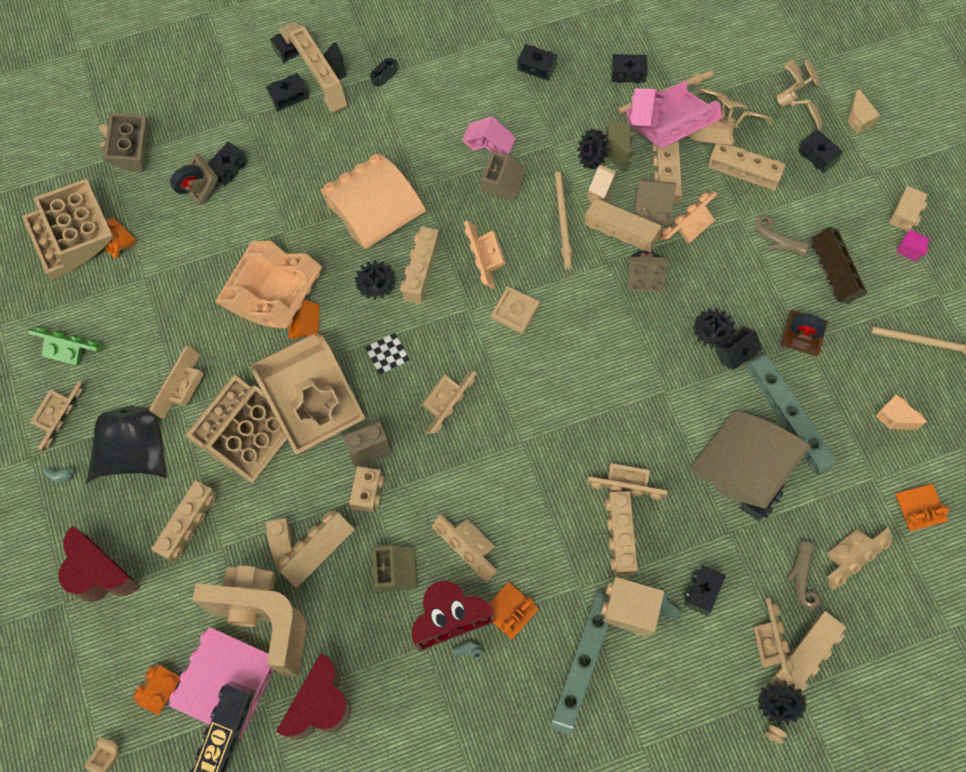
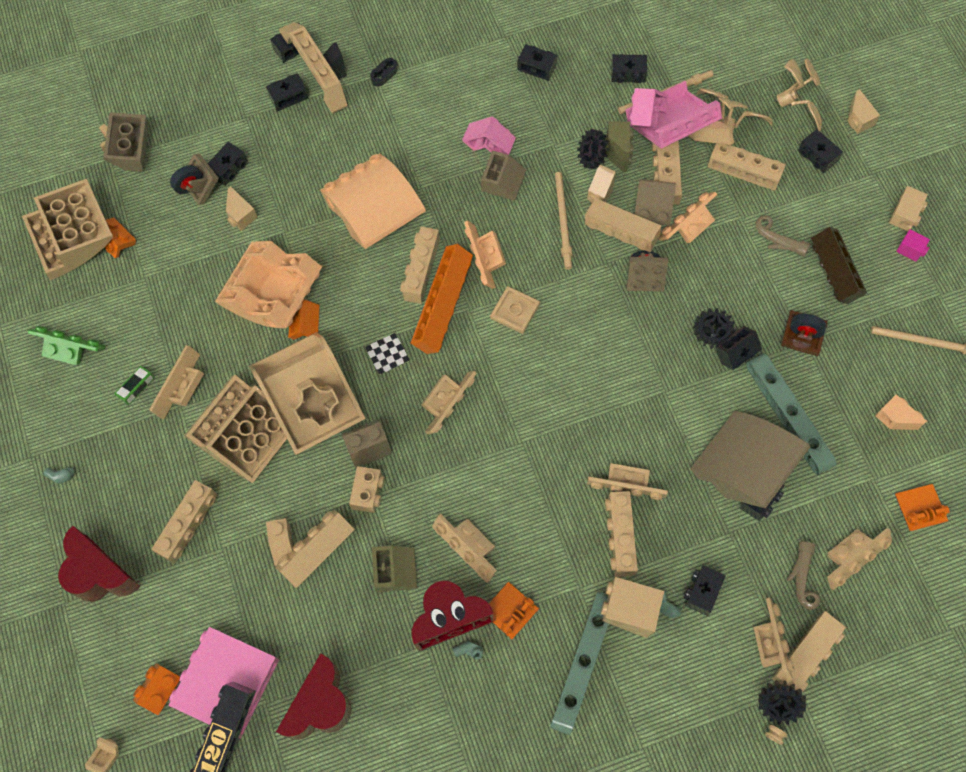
(50, 412): tan bracket -> none
(126, 445): black piece -> none
(134, 385): none -> slope
(238, 210): none -> tan slope
(250, 598): tan piece -> none
(383, 281): black gear -> none
(442, 299): none -> orange brick

